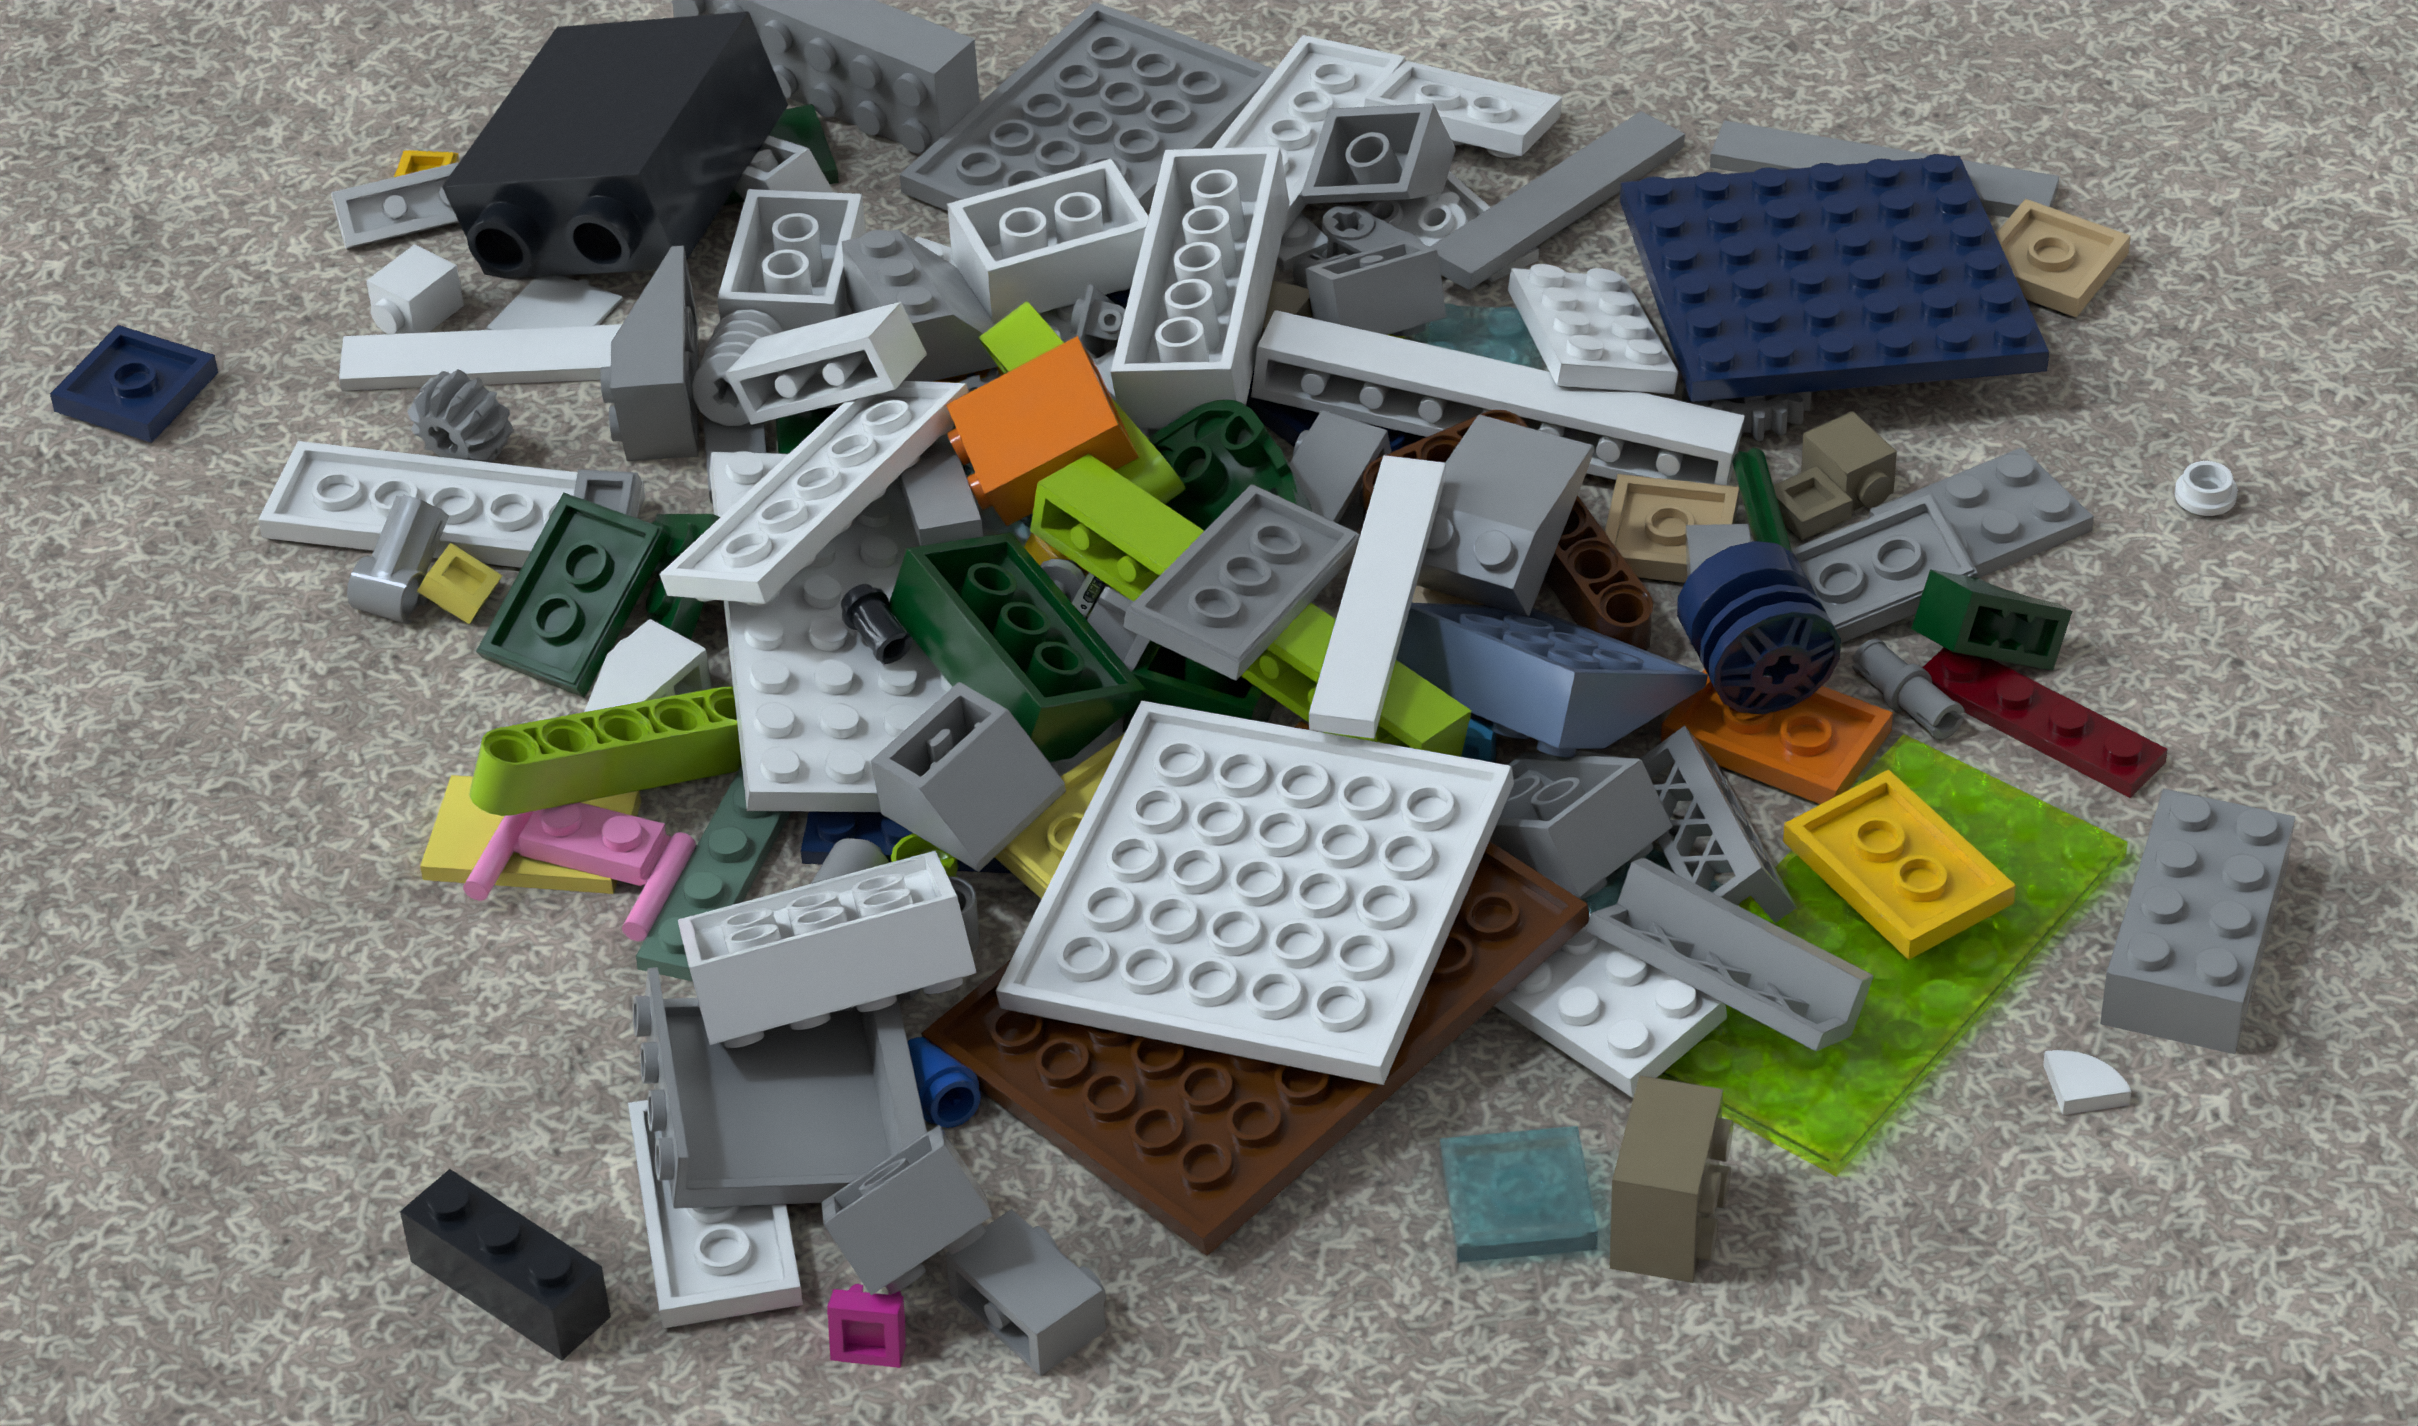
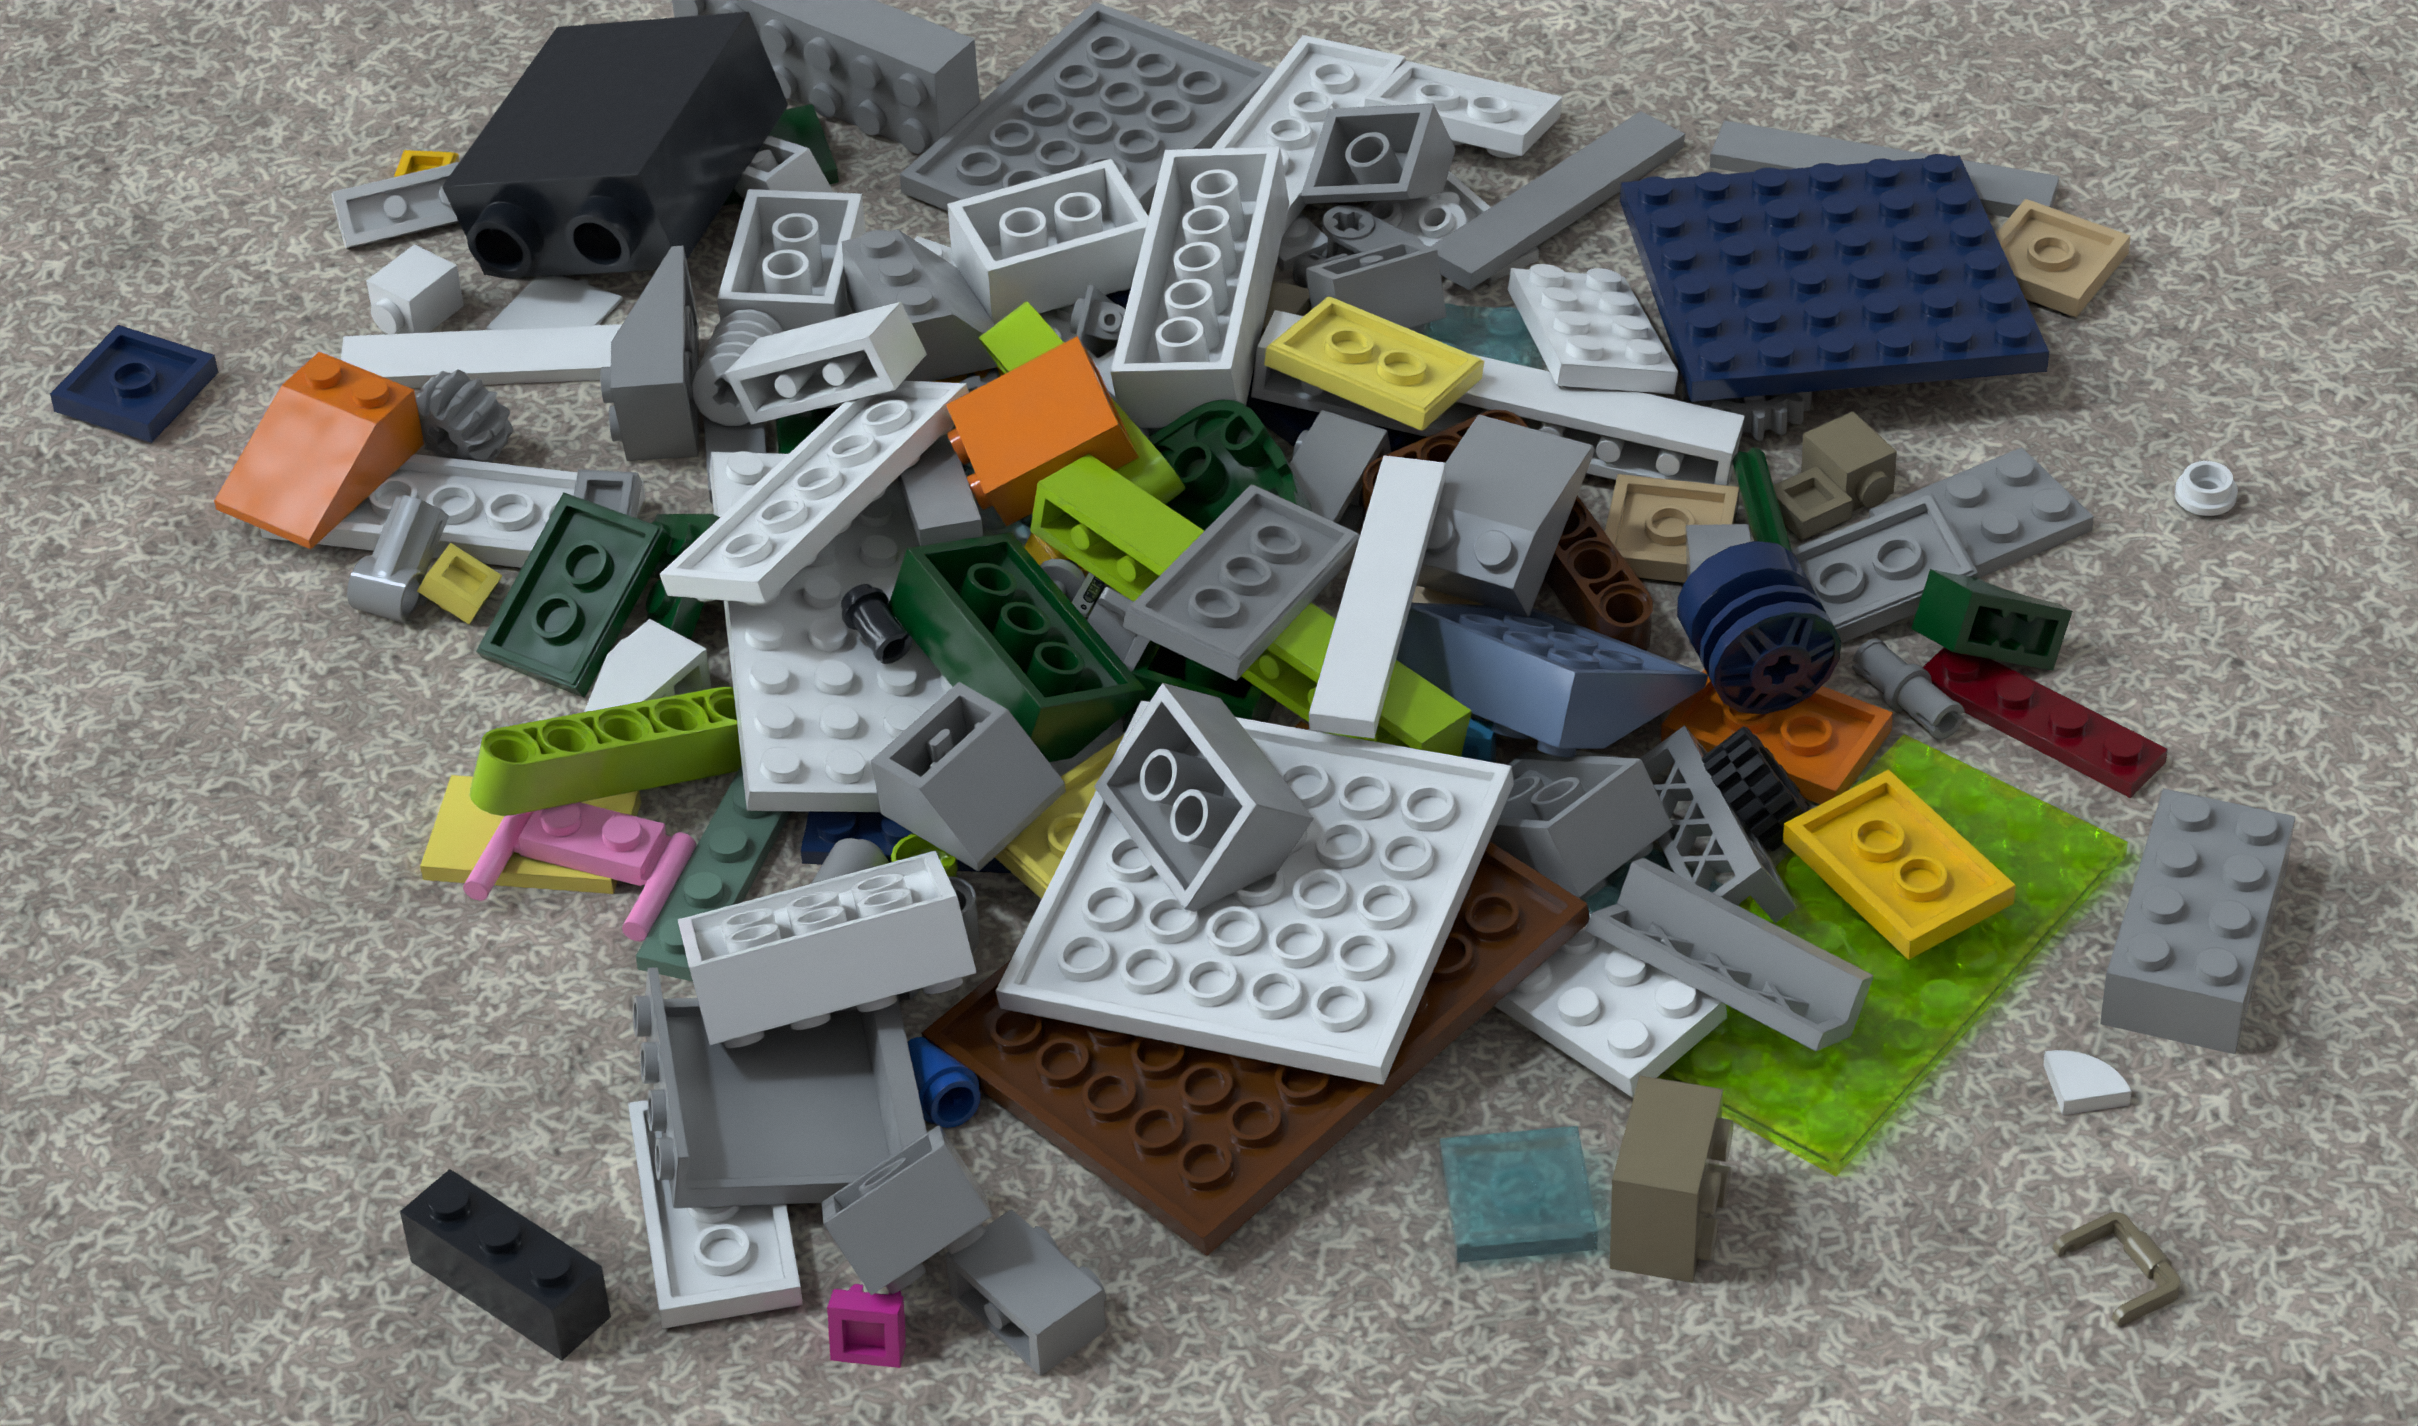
(321, 450): none -> orange slope
(1201, 798): none -> light grey slope
(1374, 363): none -> light yellow tile
(1755, 786): none -> black tyre
(2143, 1253): none -> dark tan piece

